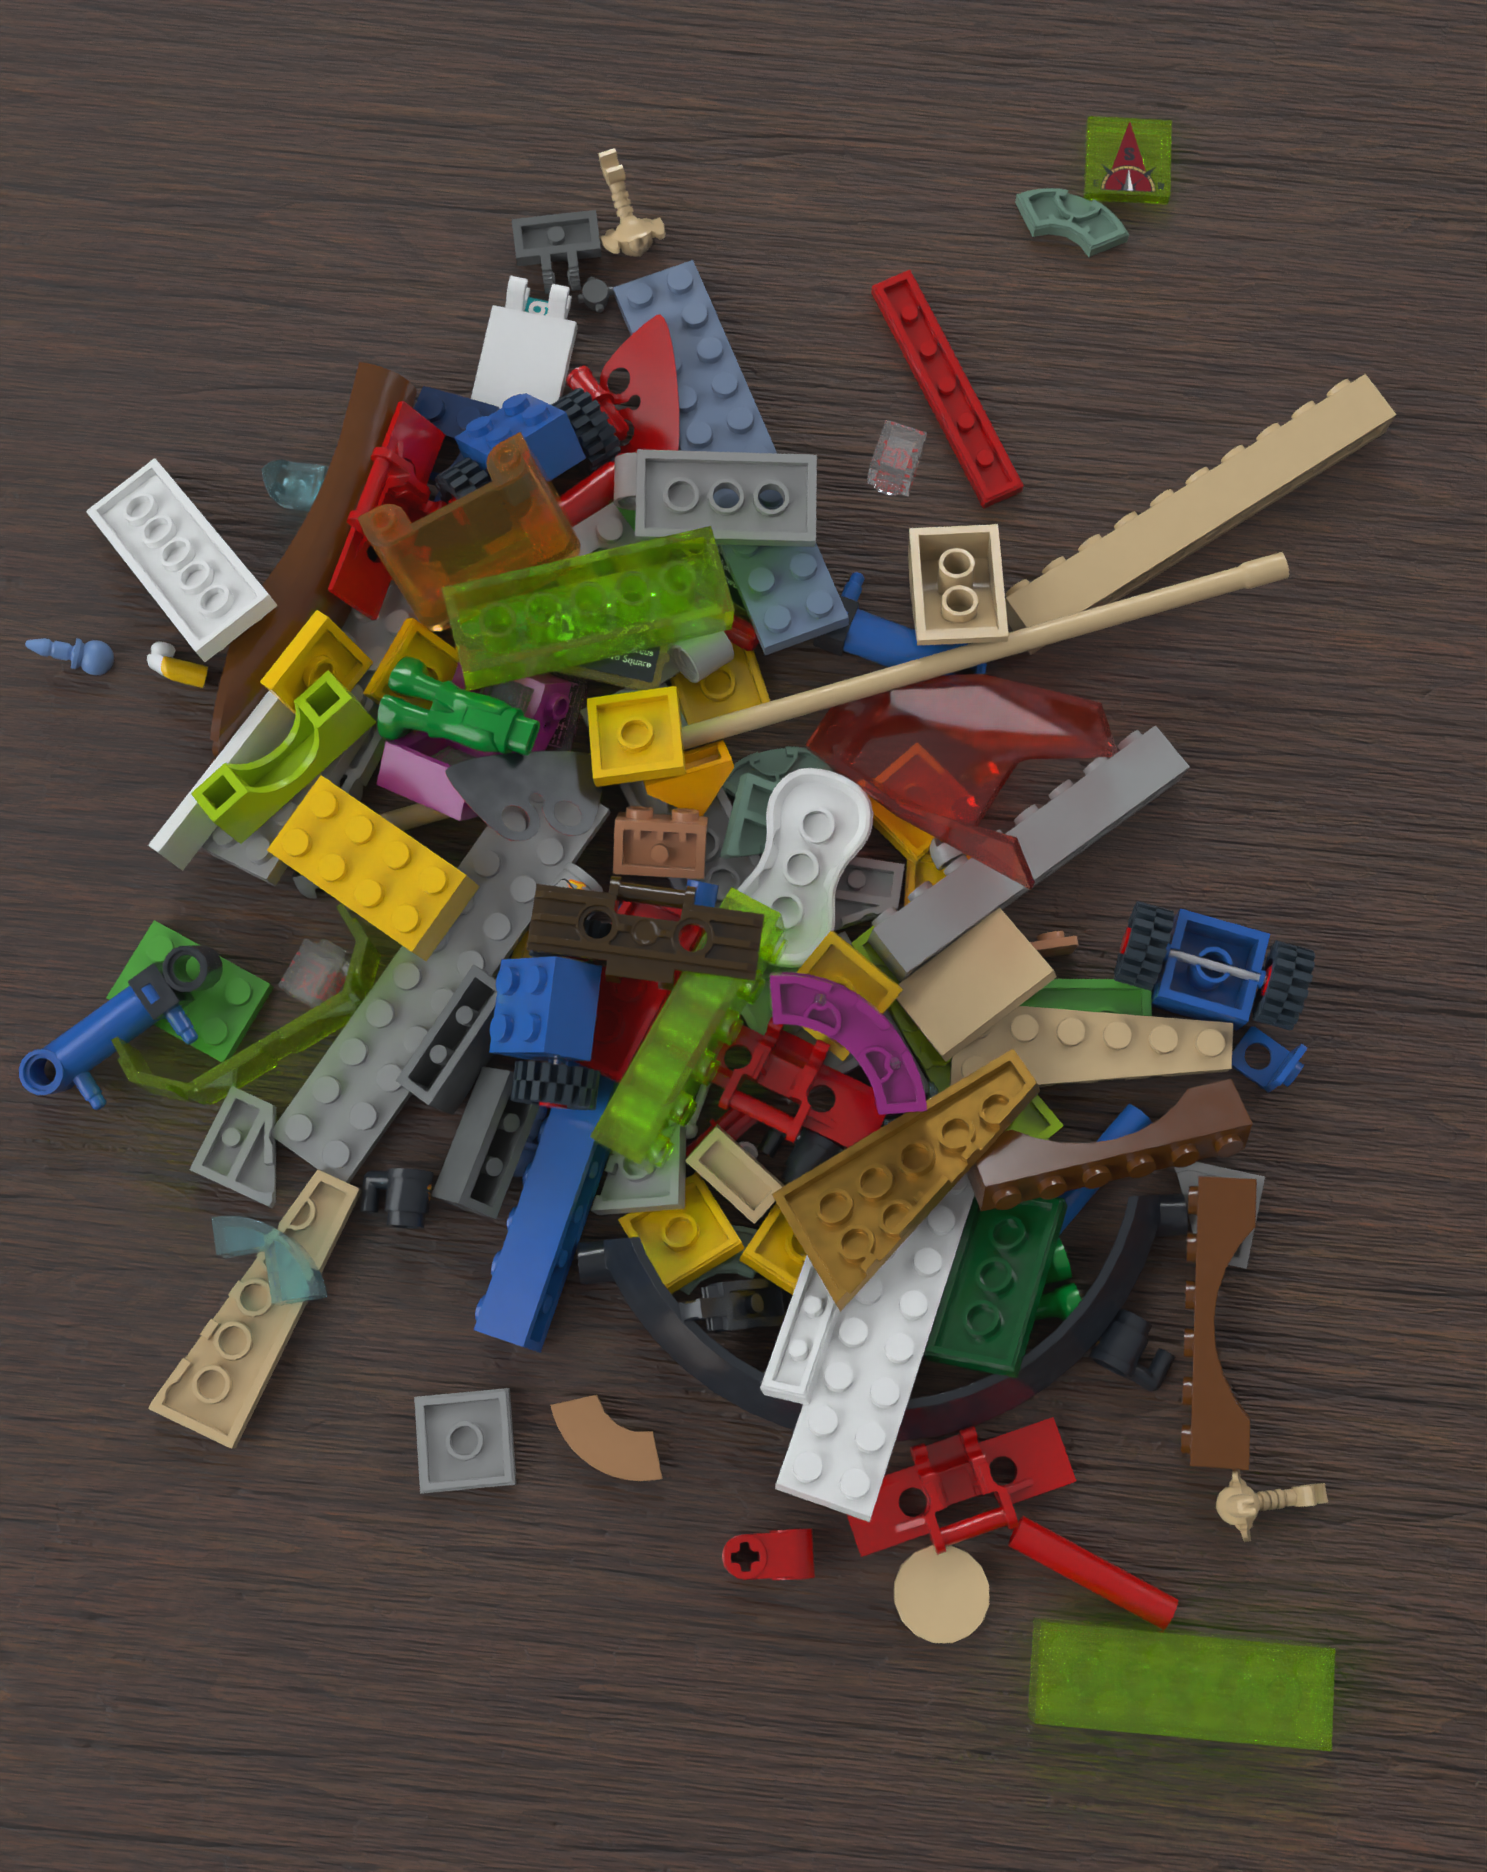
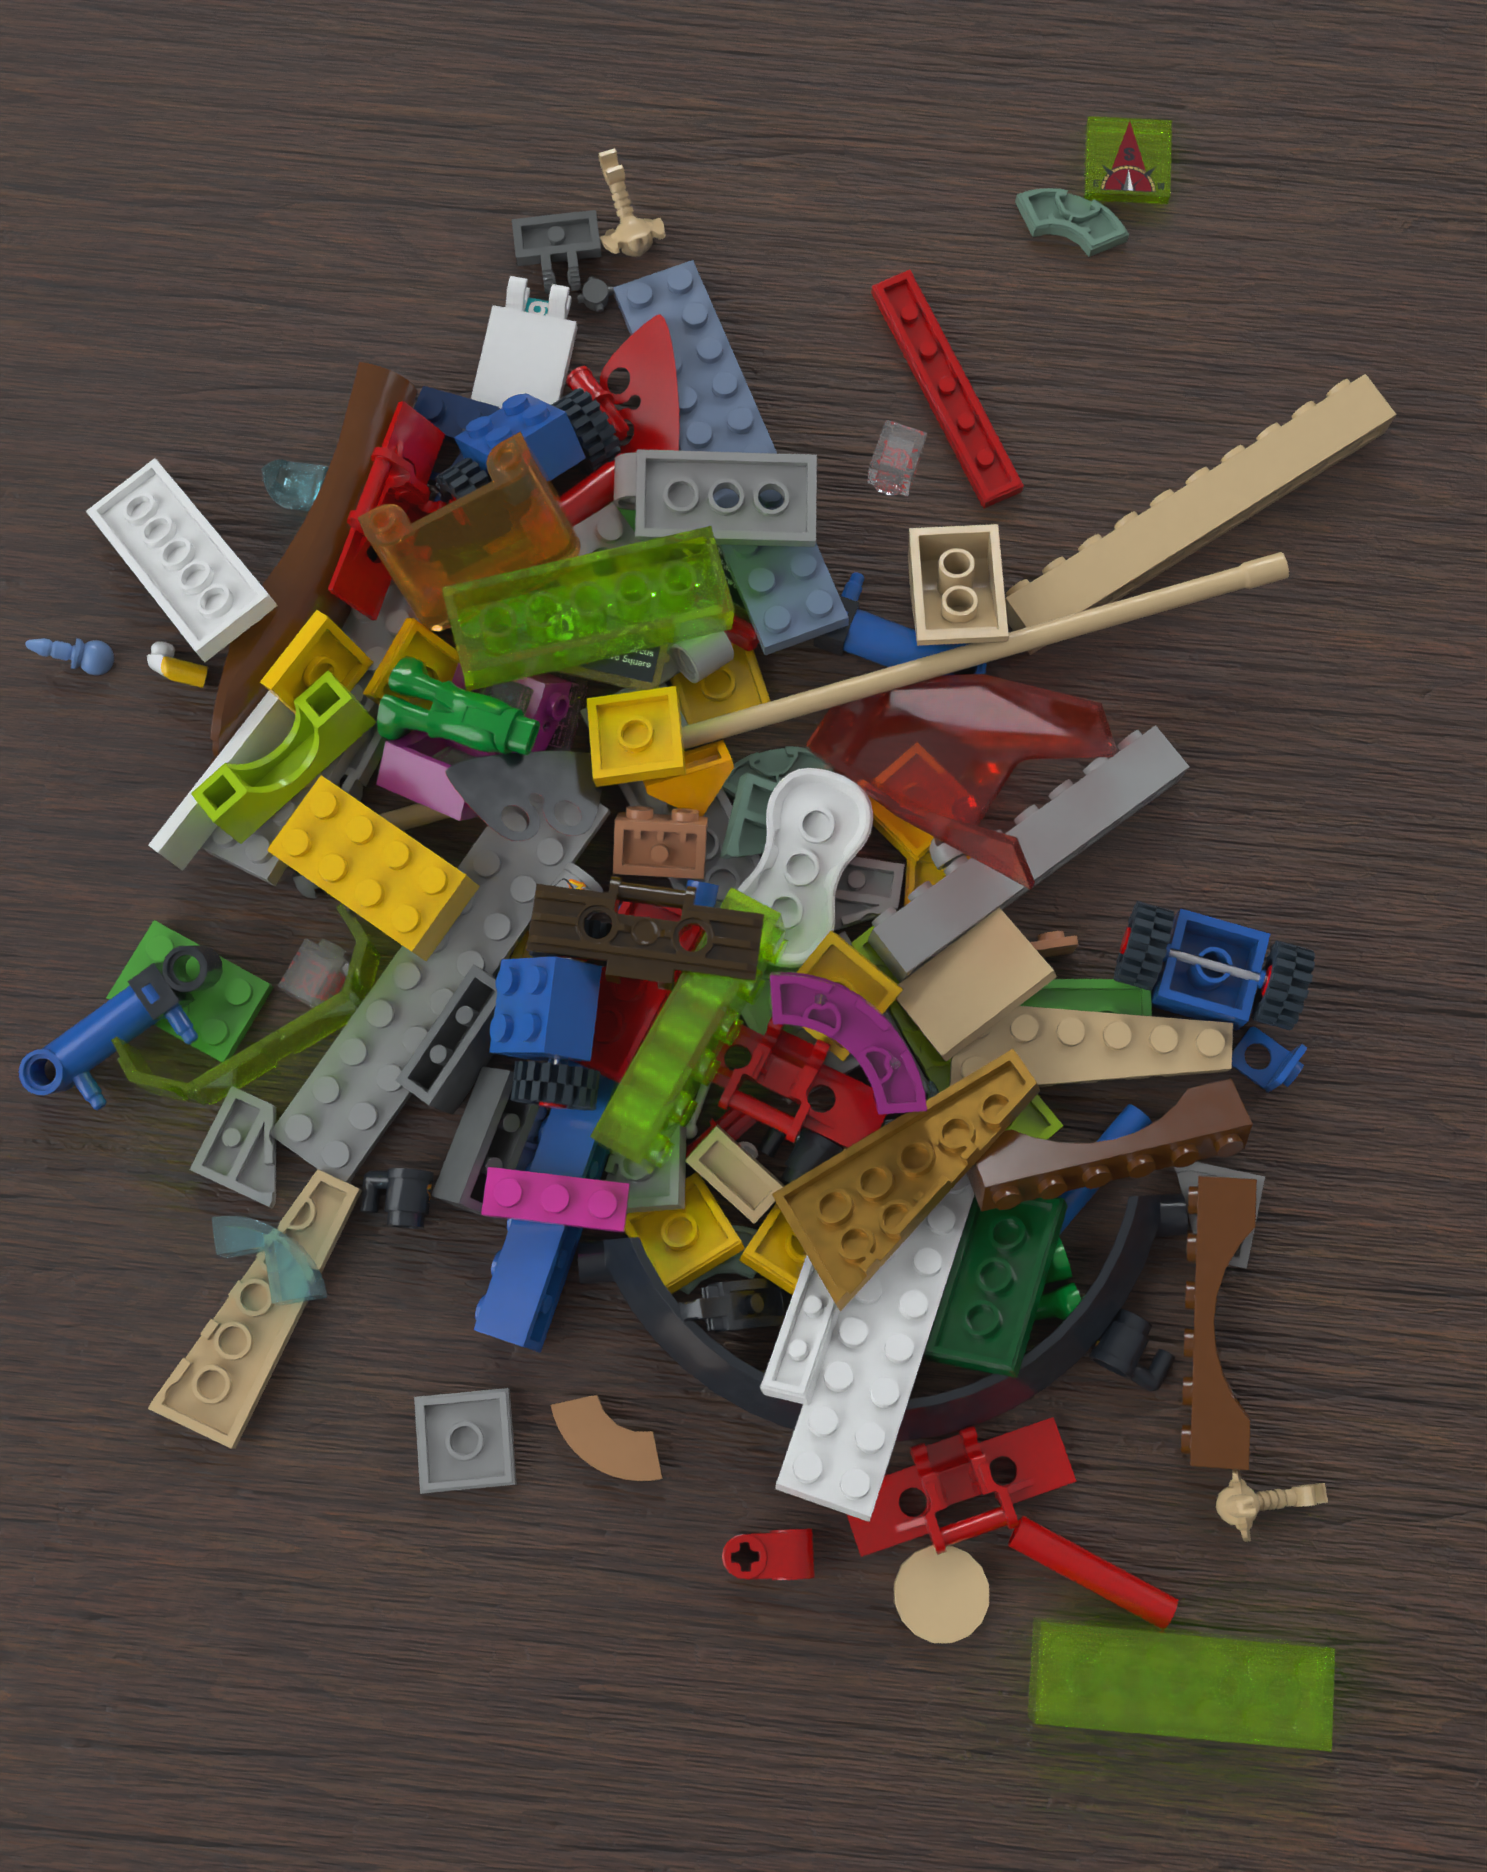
(556, 1199): none -> dark pink plate

